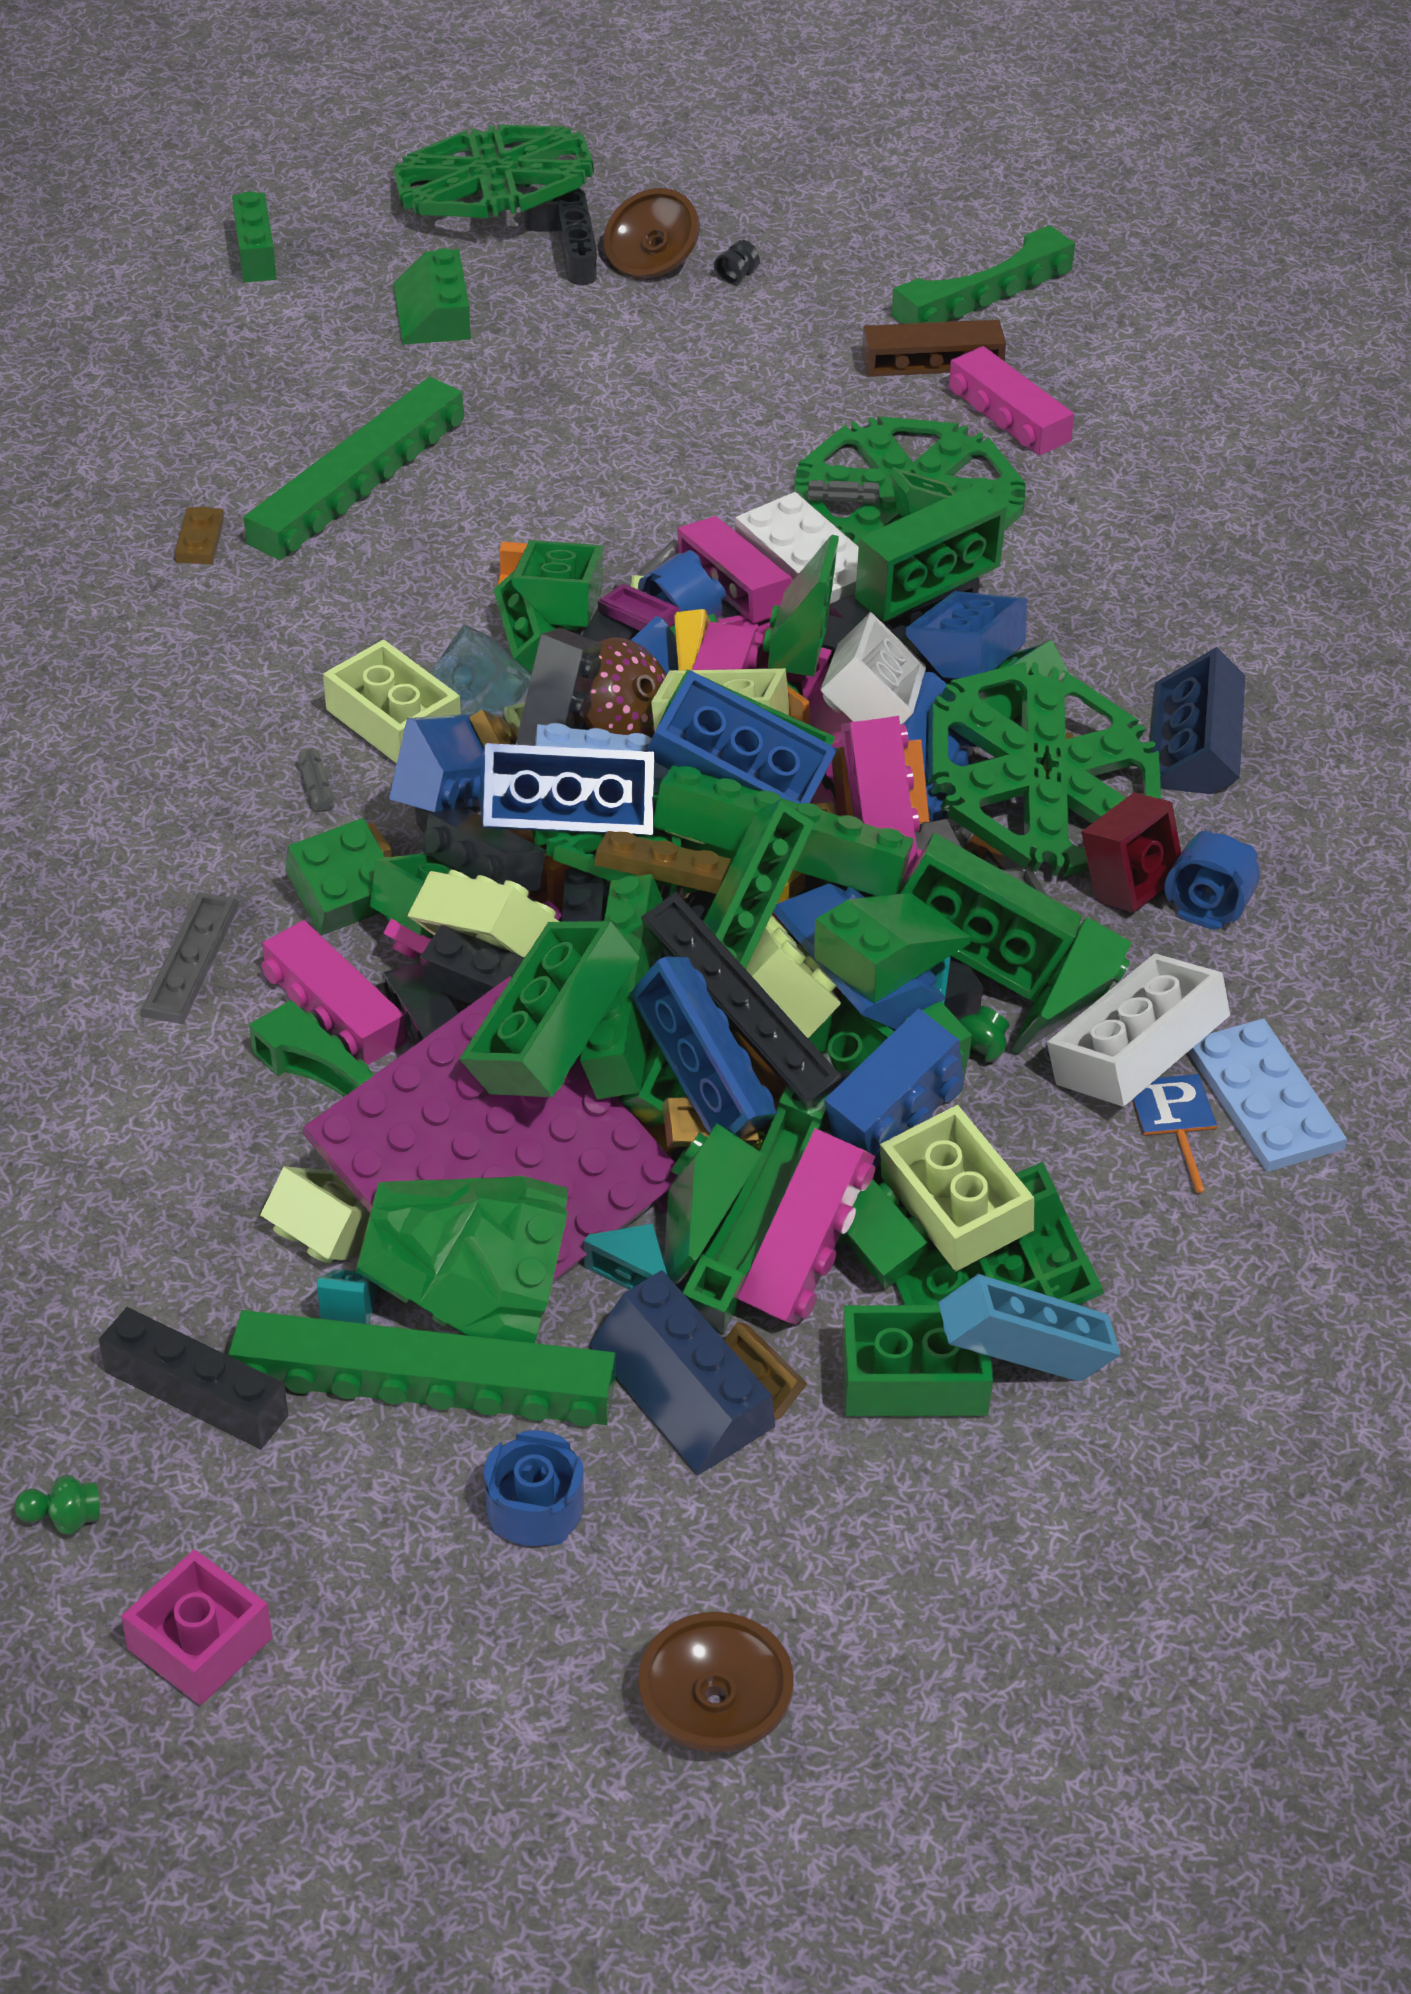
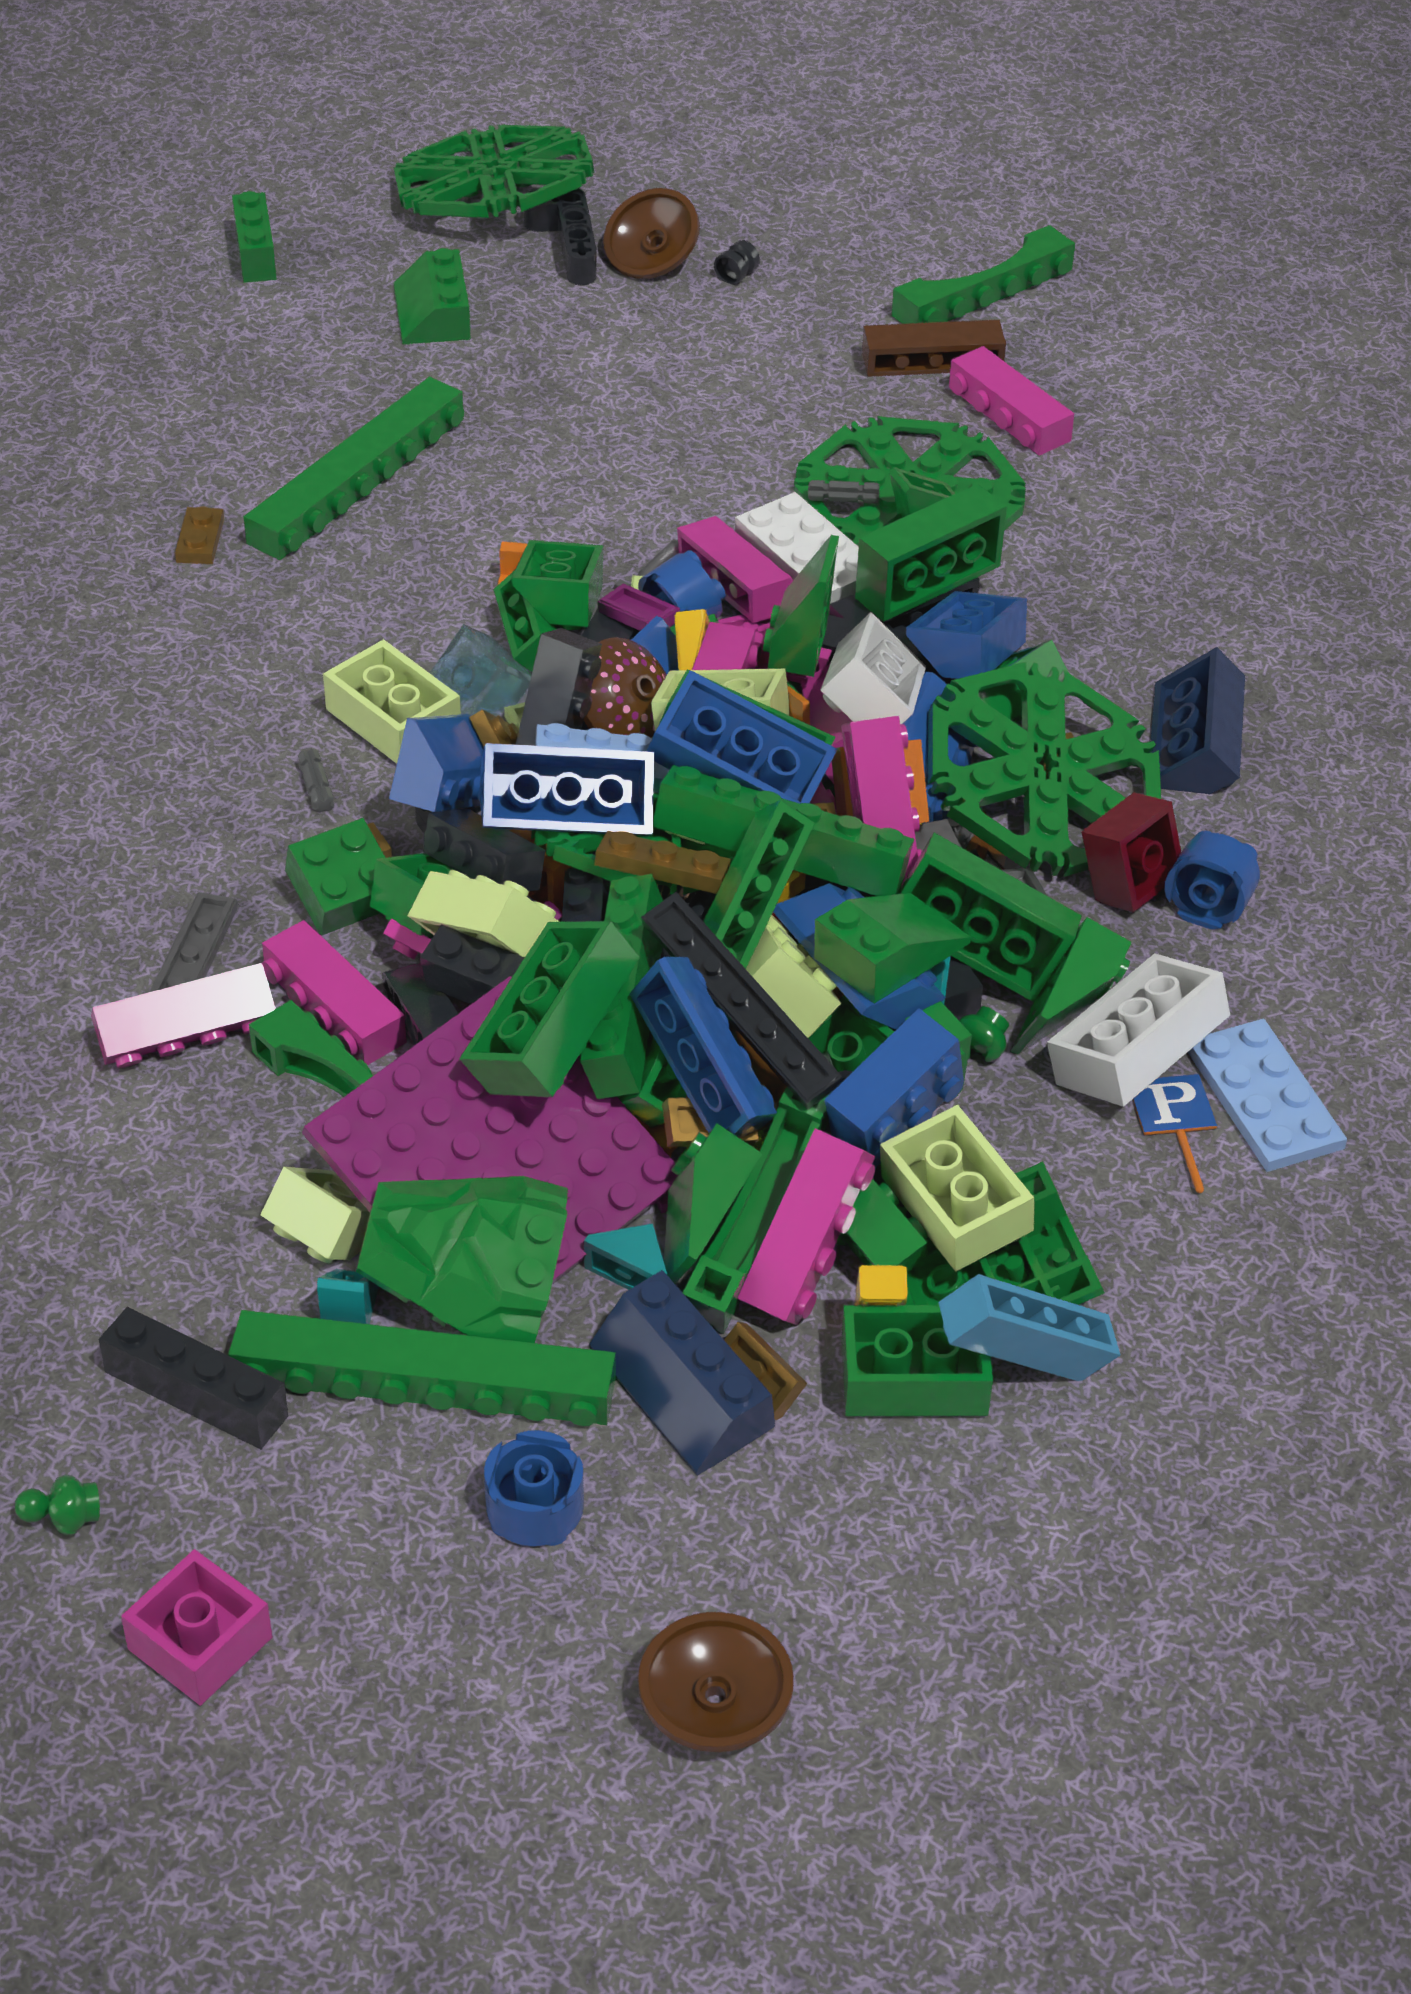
(181, 1015): none -> brick
(881, 1285): none -> yellow slope

